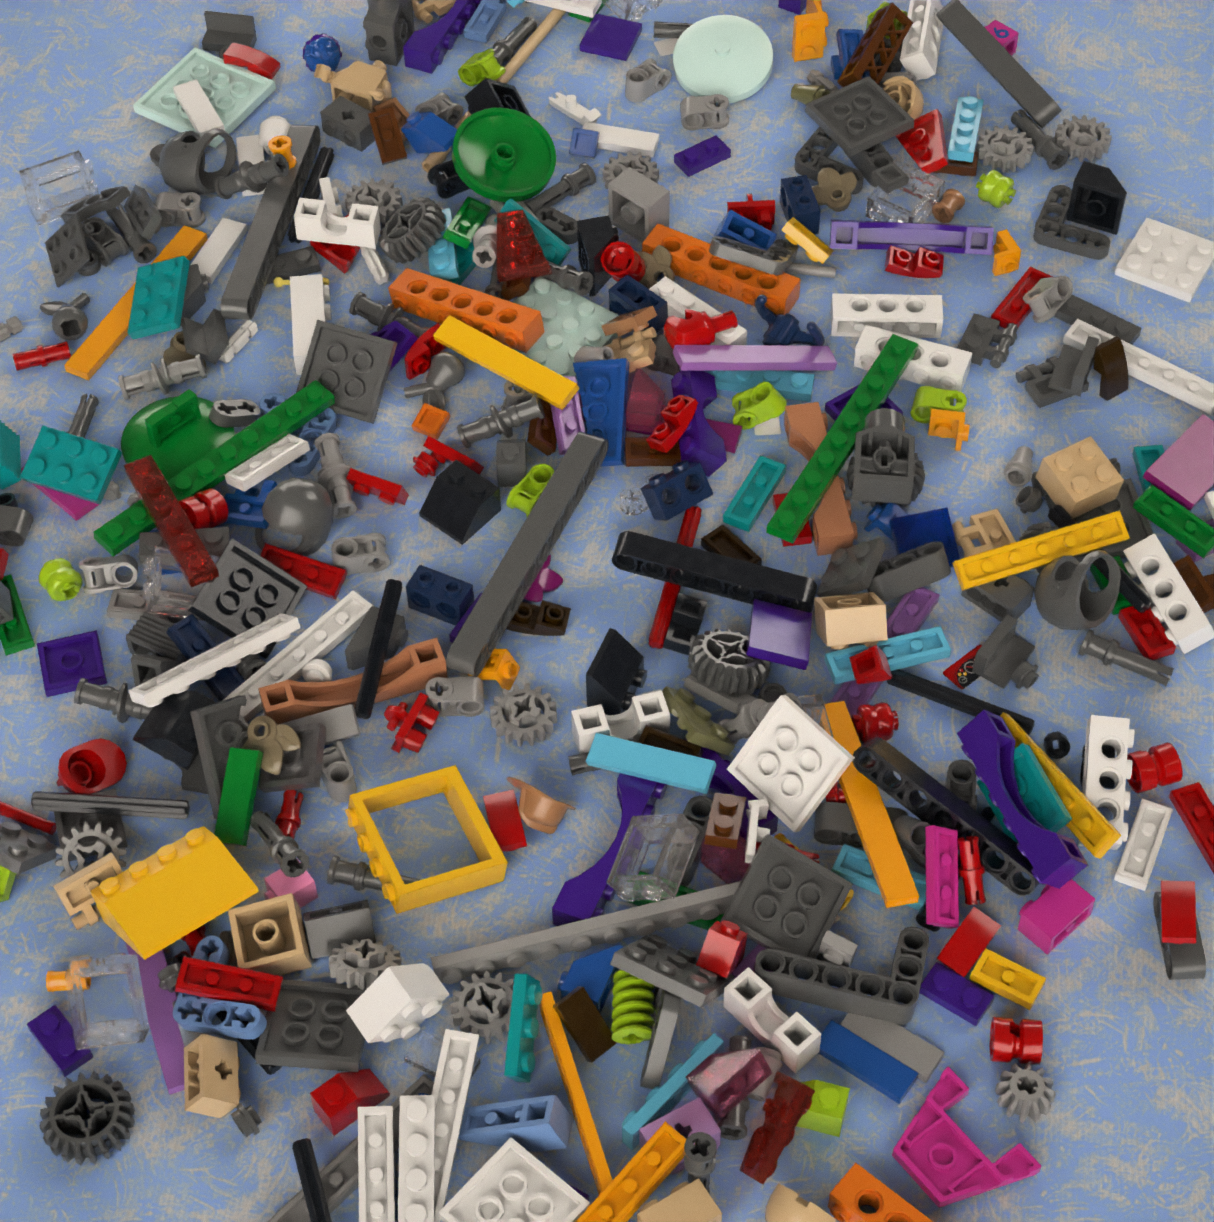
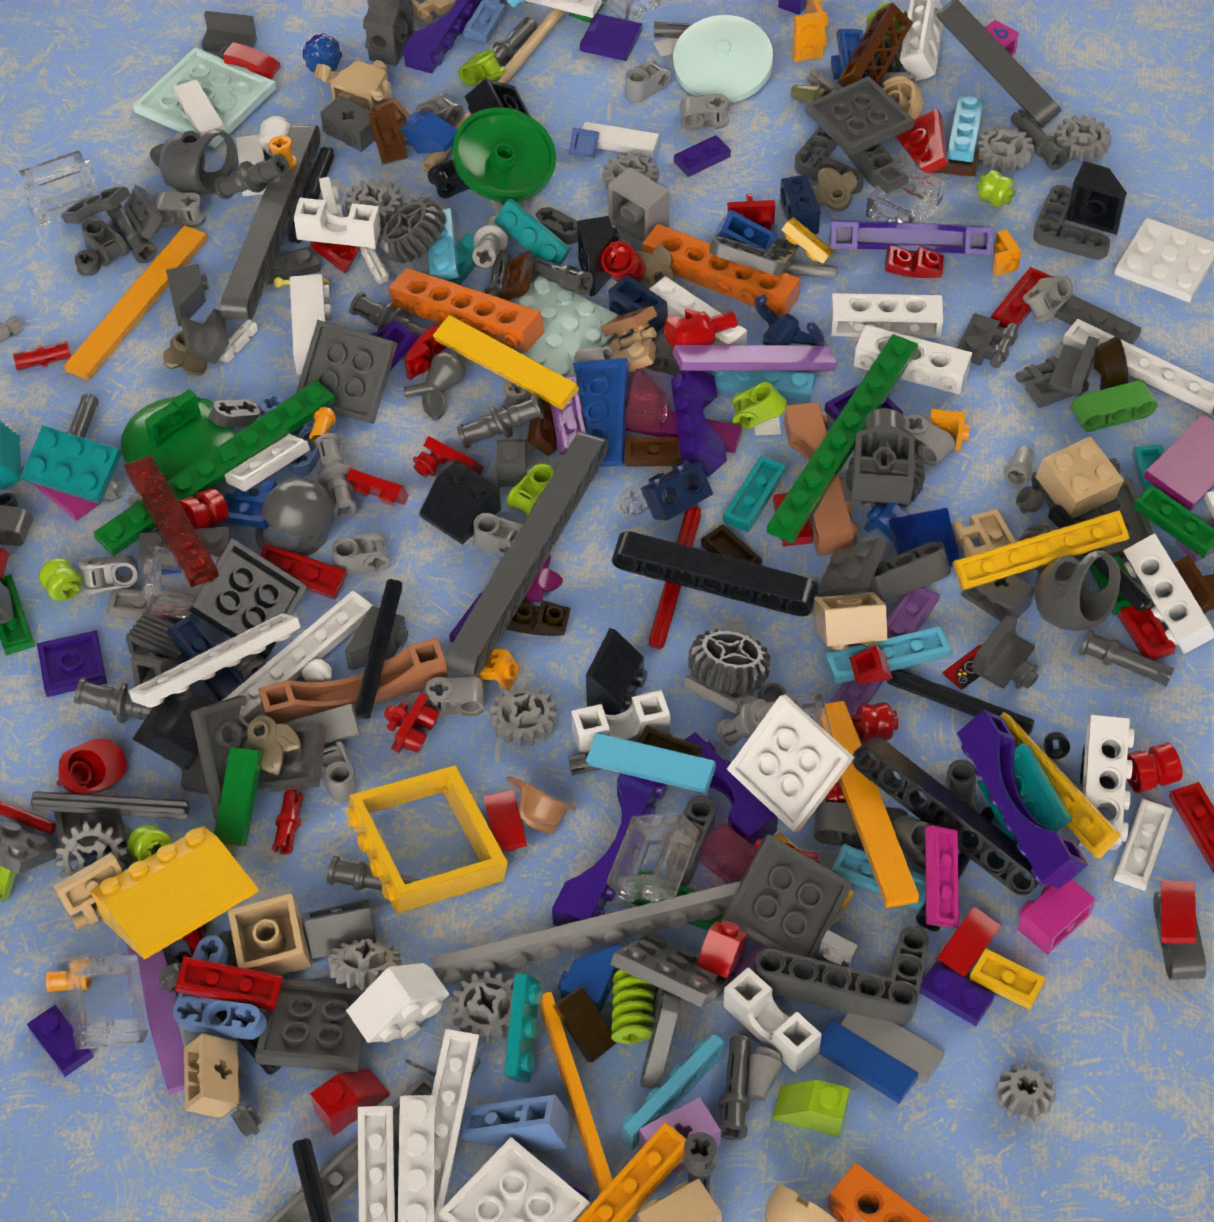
(68, 249): dark grey hinge -> none
(68, 319): dark grey piece -> none
(68, 1112): dark grey gear -> none
(146, 841): none -> lime piece
(158, 297): teal plate -> none
(162, 377): light grey piece -> none
(219, 247): white tile -> none
(282, 848): dark grey pin -> none
(301, 887): bright pink brick -> none
(324, 419): none -> light orange pin
(430, 421): orange tile -> none
(439, 595): dark blue brick -> none
(467, 222): green tile -> none
(494, 533): none -> light grey piece
(518, 249): clear red wing -> none
(569, 185): dark grey pin -> none
(570, 107): white piece -> none
(677, 418): red slope -> none
(684, 623): black slope -> none
(697, 721): olive wing -> none
(725, 820): reddish brown plate -> none
(728, 1078): clear pink slope -> none
(757, 811): white piece -> none
(779, 634): tile -> none
(781, 1117): clear red wing -> none
(930, 441): none -> light grey piece
(935, 398): lime piece -> none
(945, 209): medium nougat bush -> none
(945, 1158): dark pink wing -> none
(971, 870): red pin -> none
(1016, 1040): red wheel -> none
(1114, 406): none -> bright green beam

